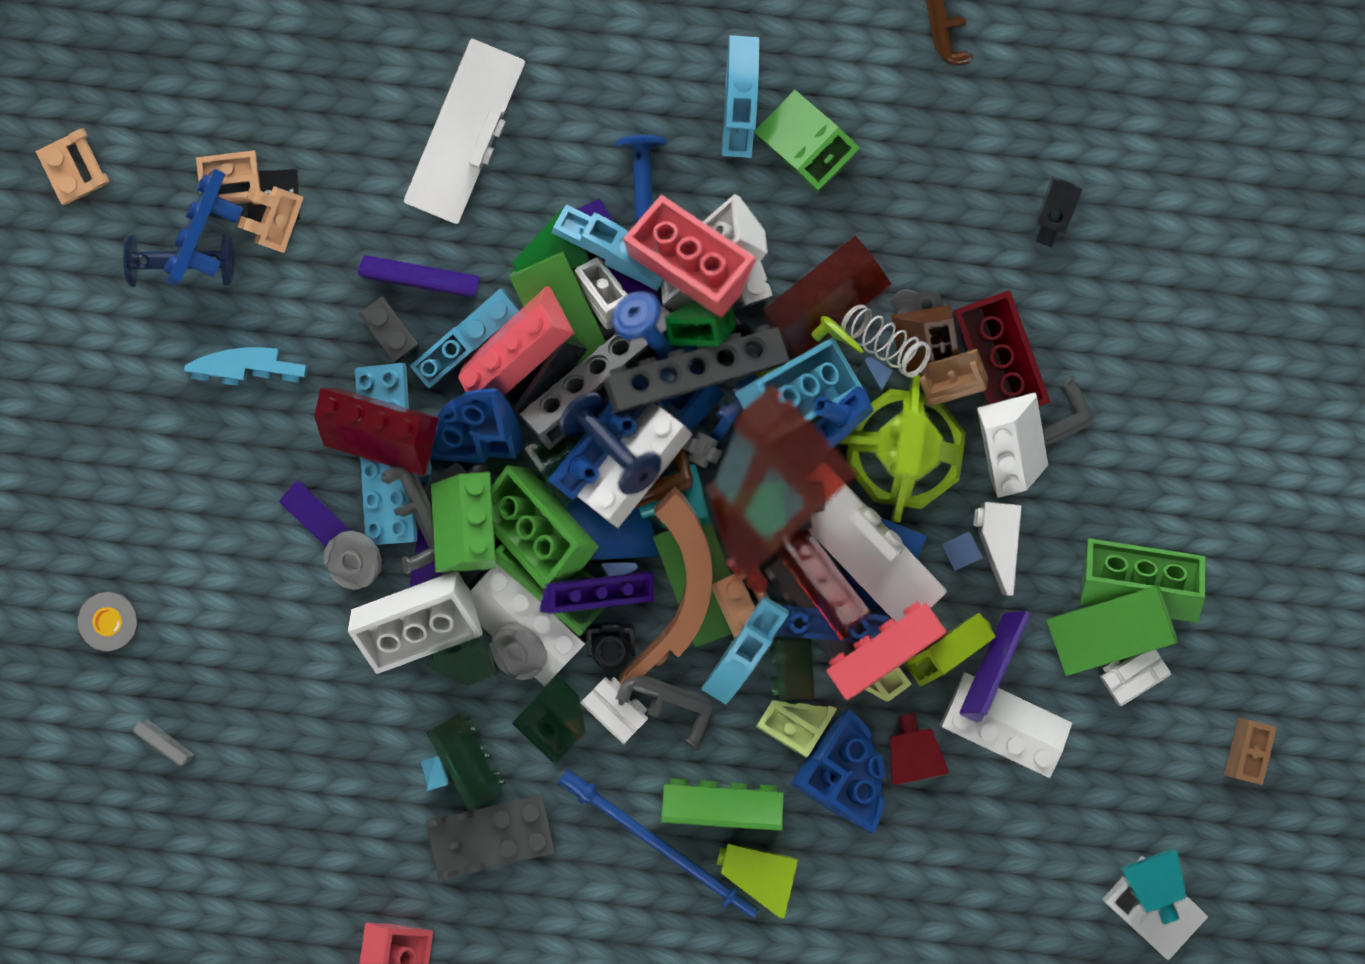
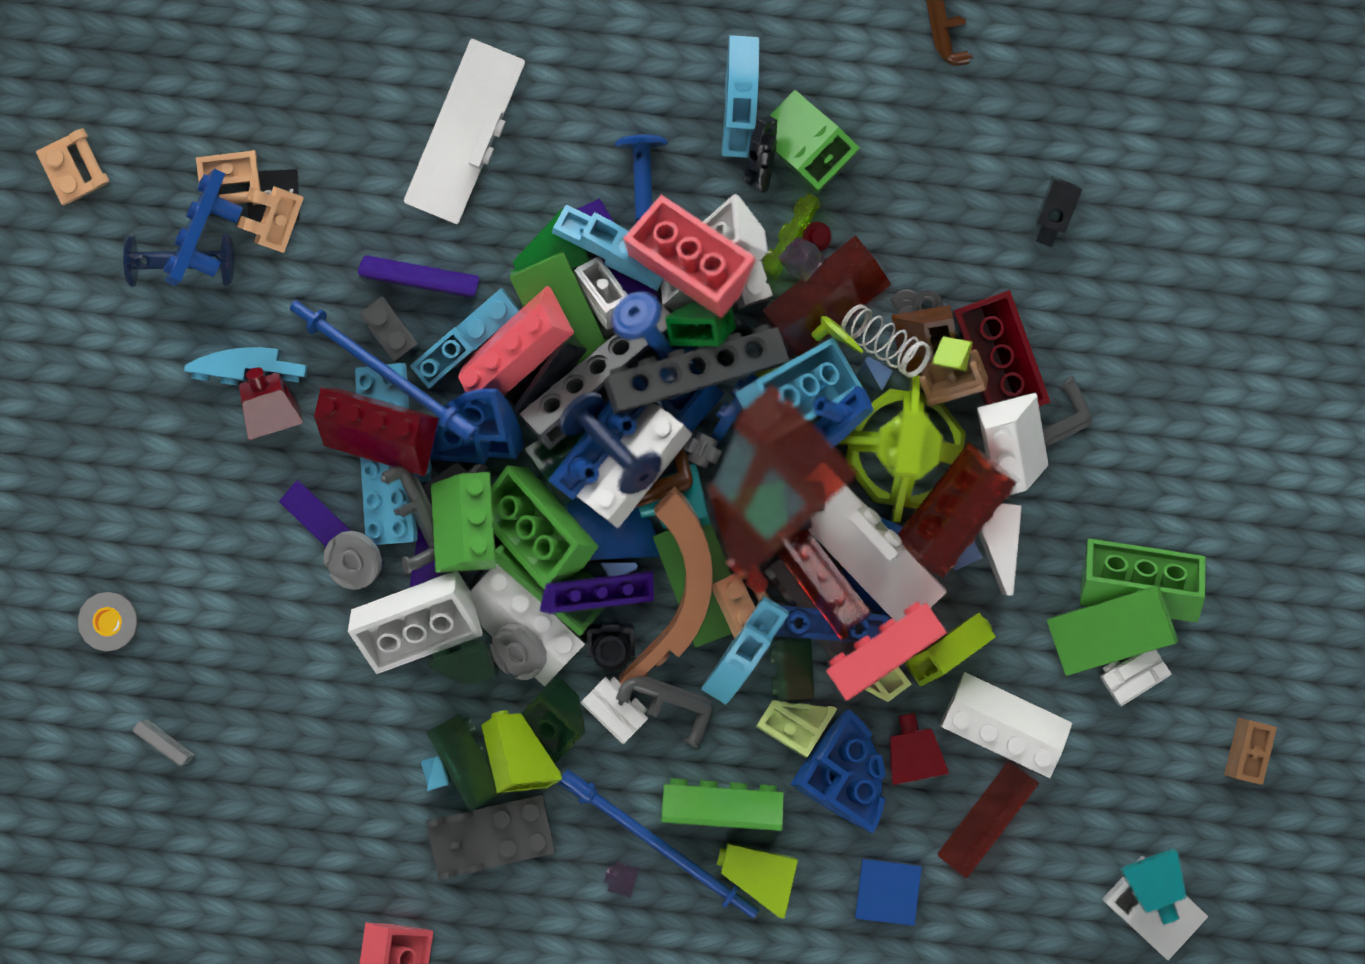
(267, 404): none -> torso
(449, 418): none -> blue bar
(517, 754): none -> lime slope
(621, 878): none -> clear purple plate
(761, 153): none -> black hinge
(801, 258): none -> plate
(804, 212): none -> clear neon green plate
(818, 234): none -> dark red plate
(888, 892): none -> blue tile
(953, 354): none -> lime slope
(956, 510): none -> clear red slope
(987, 819): none -> clear red panel
(994, 665): dark purple slope -> none

